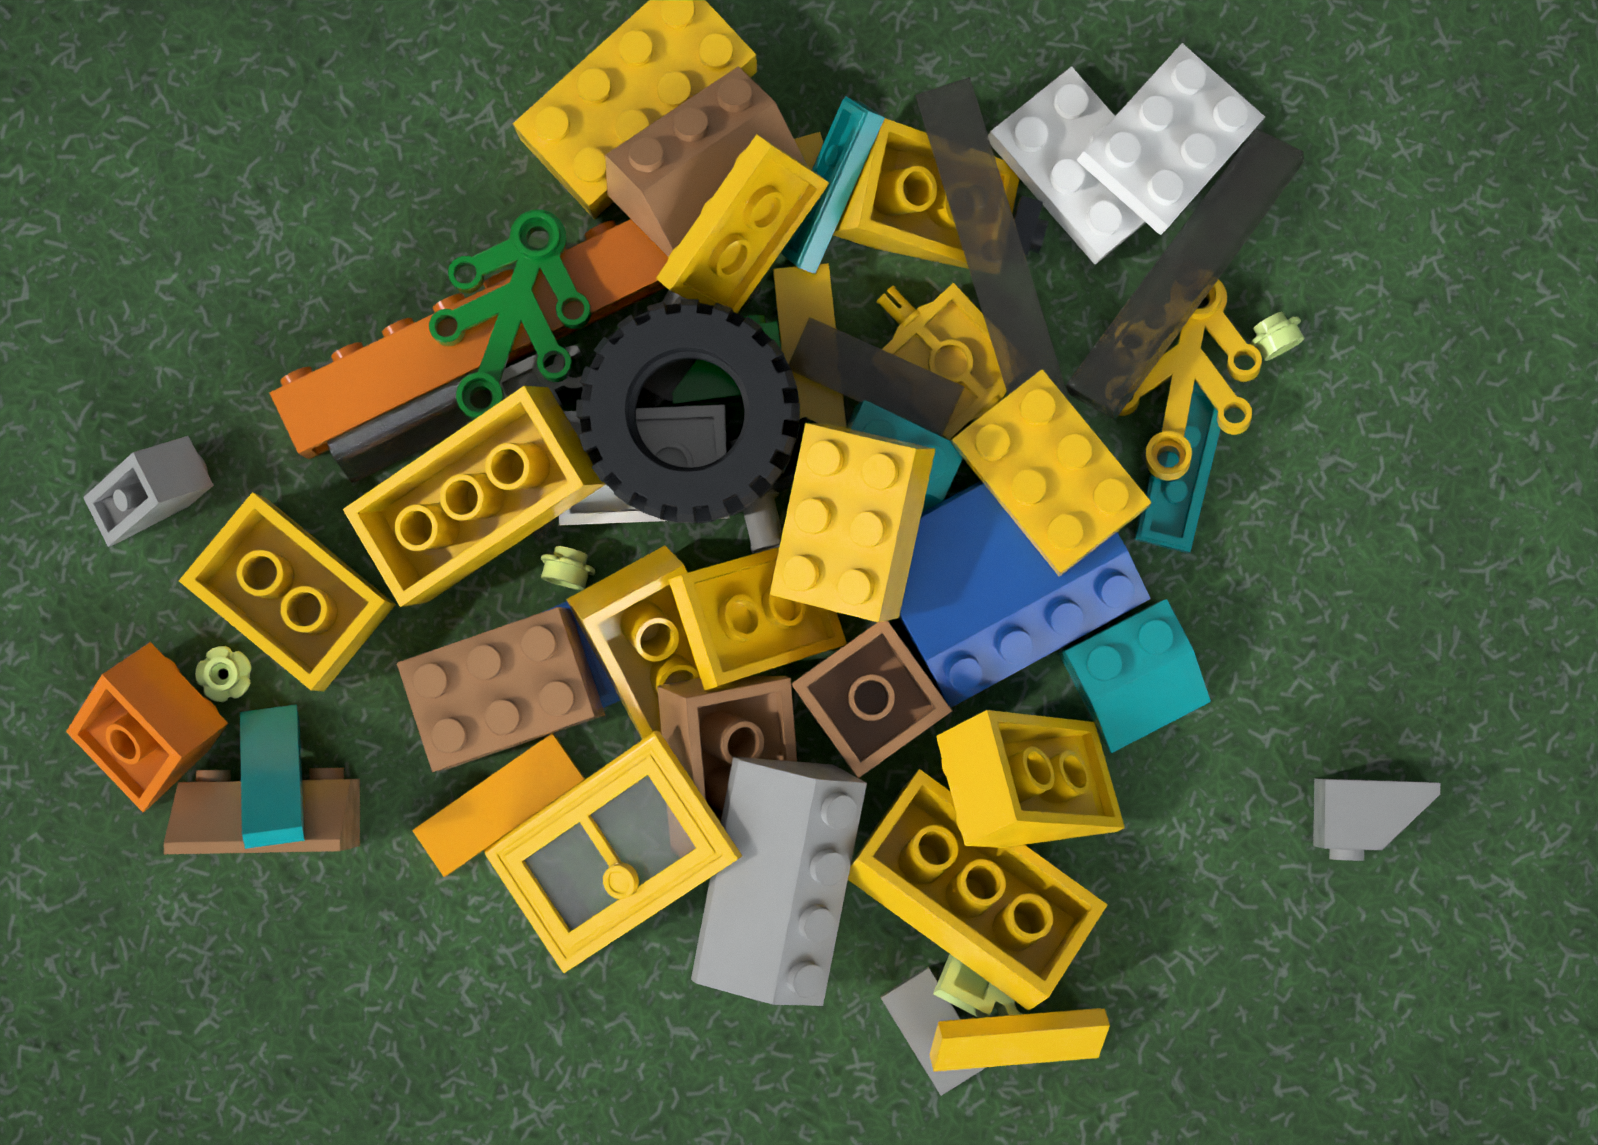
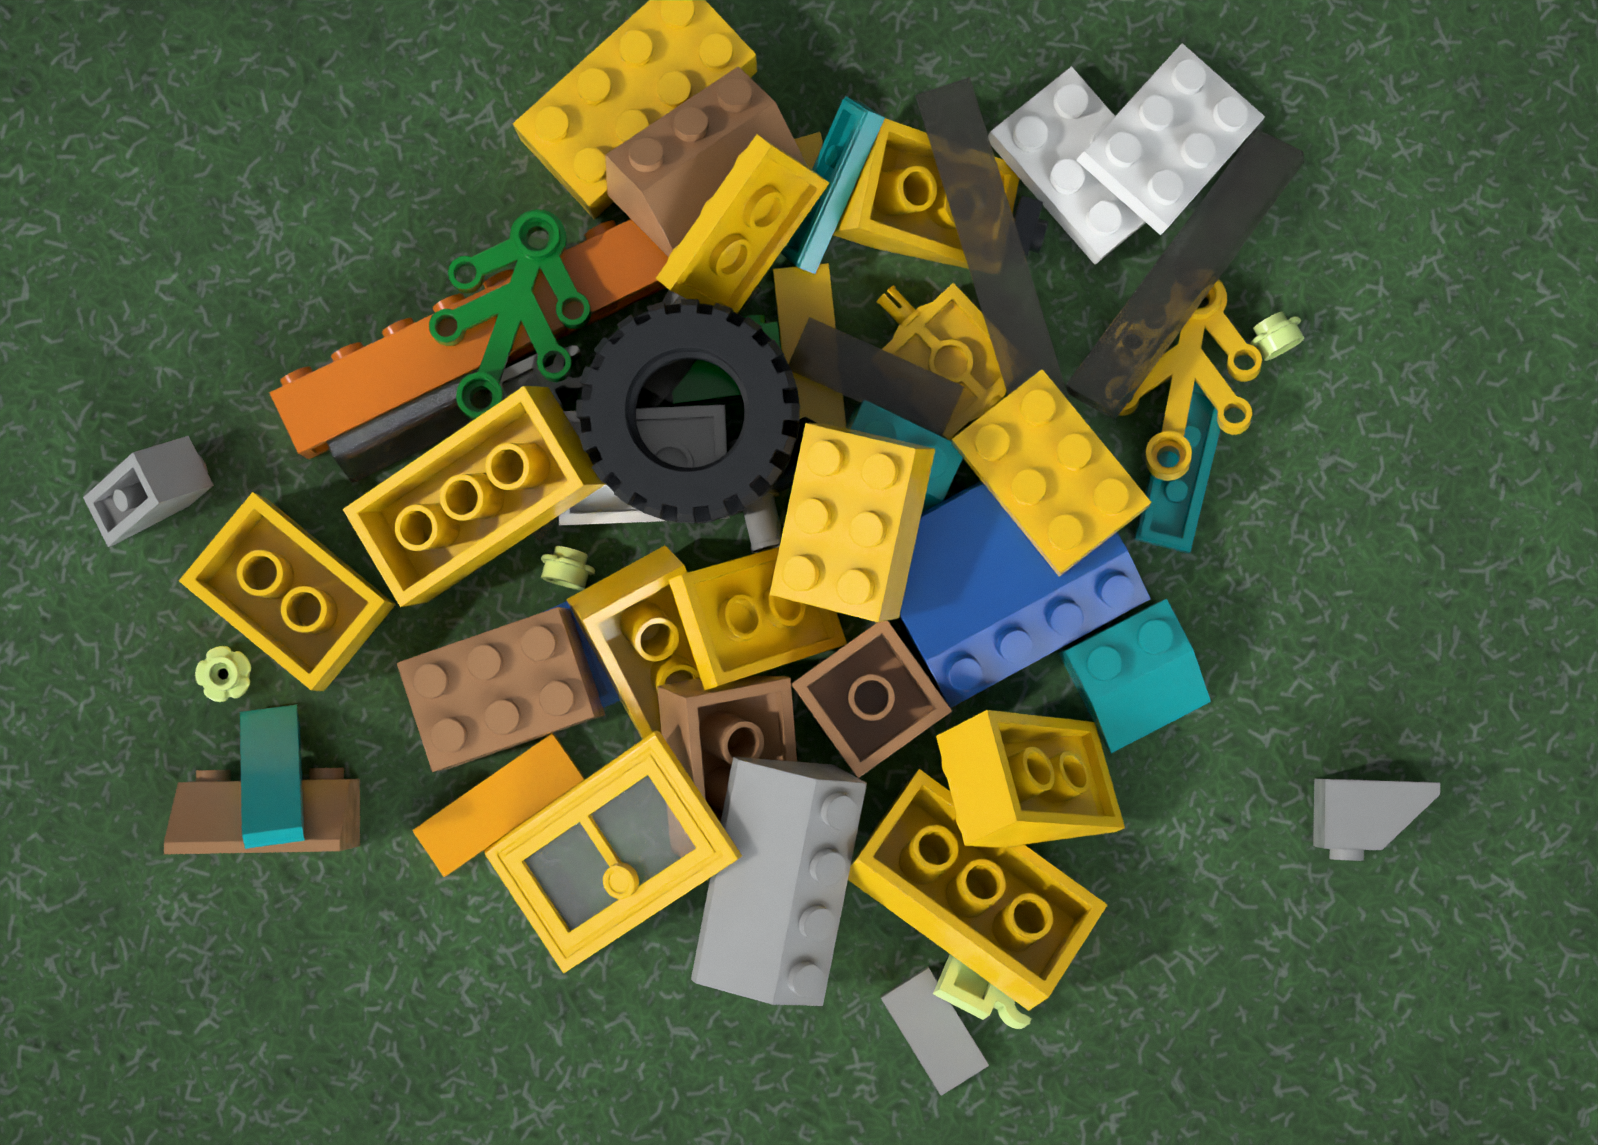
(146, 725): orange slope -> none
(1018, 1039): yellow tile -> none

